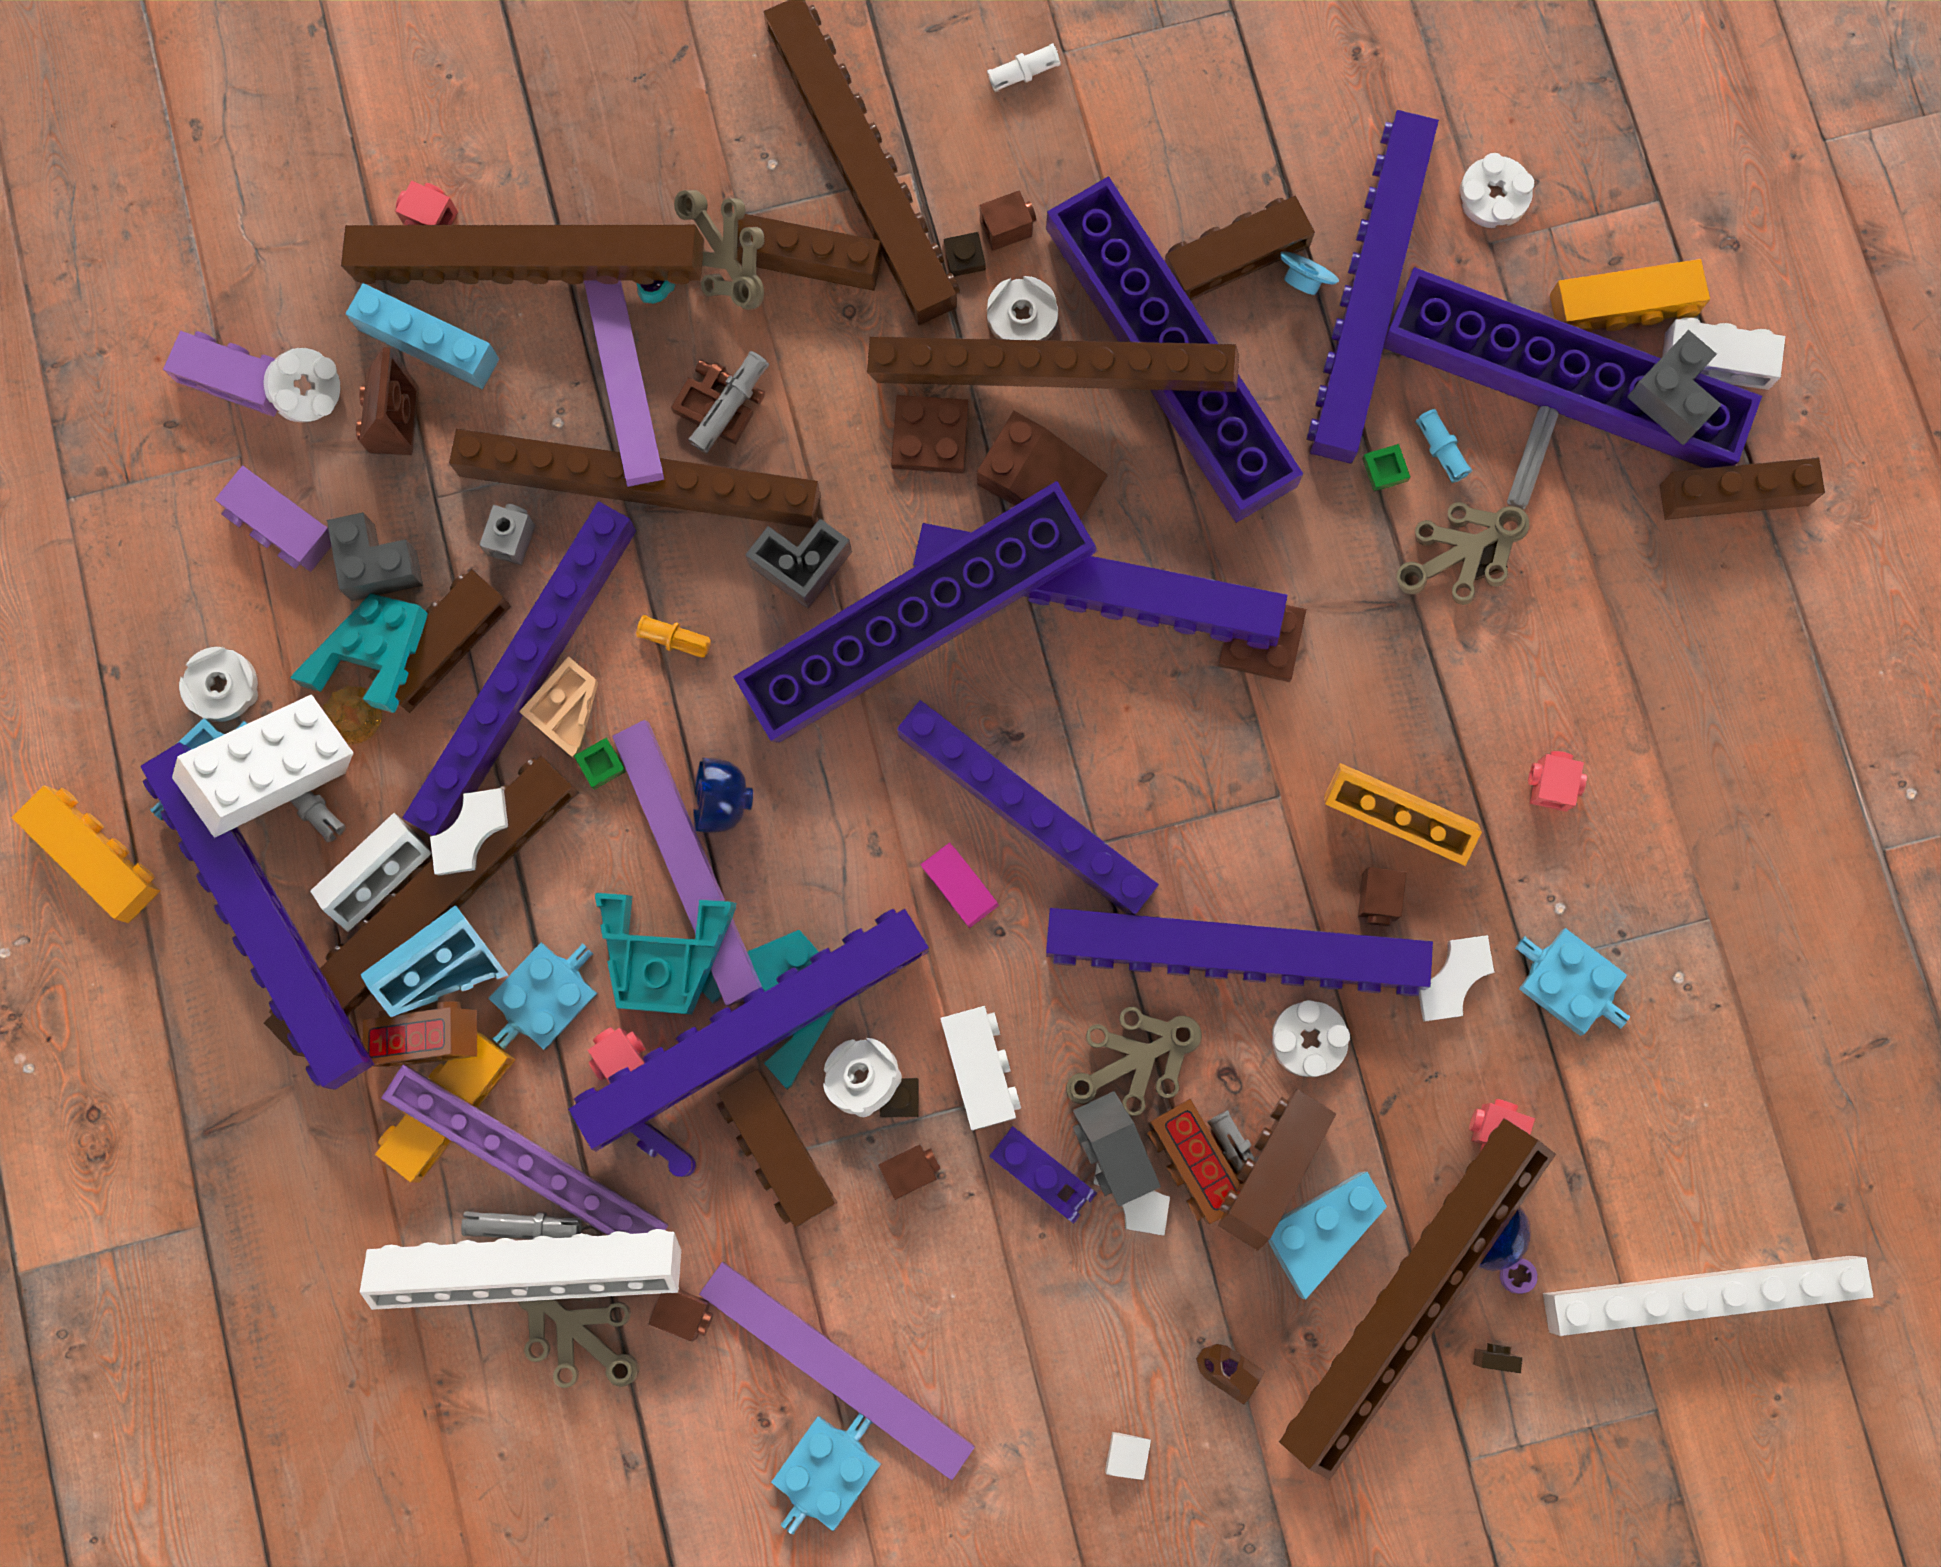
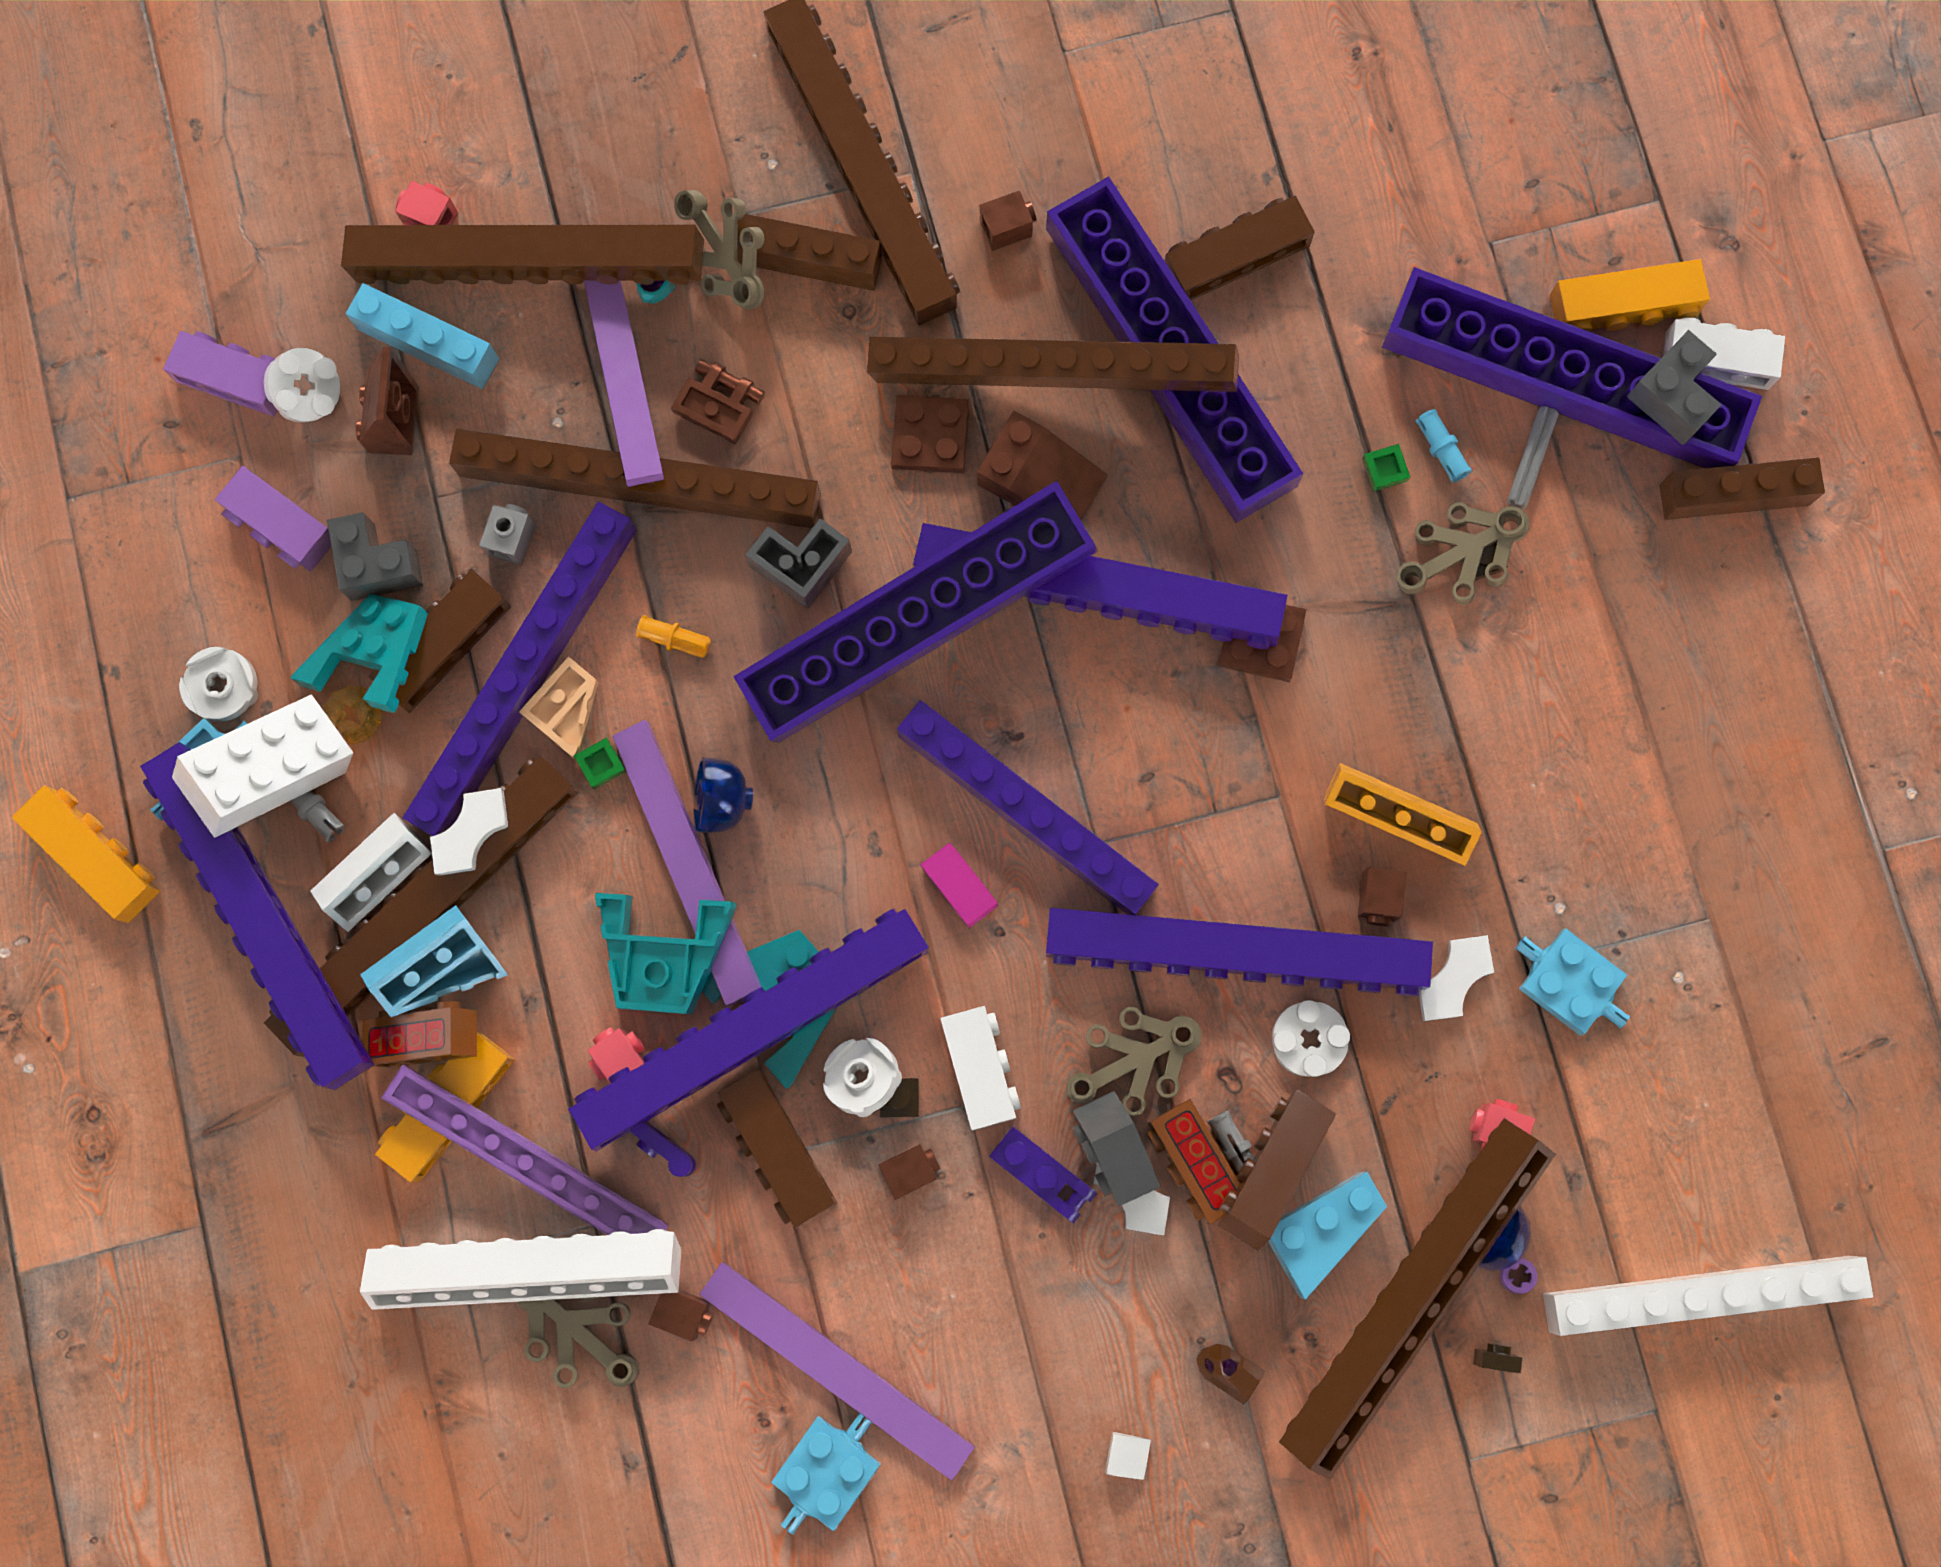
(519, 1225): light grey pin -> none
(543, 996): medium azure plate -> none
(737, 390): light grey pin -> none
(964, 254): dark brown plate -> none
(1022, 293): white plate -> none
(1023, 67): white pin -> none
(1306, 274): medium azure piece -> none
(1373, 287): dark purple brick -> none
(1500, 172): white plate -> none
(1557, 781): coral brick -> none

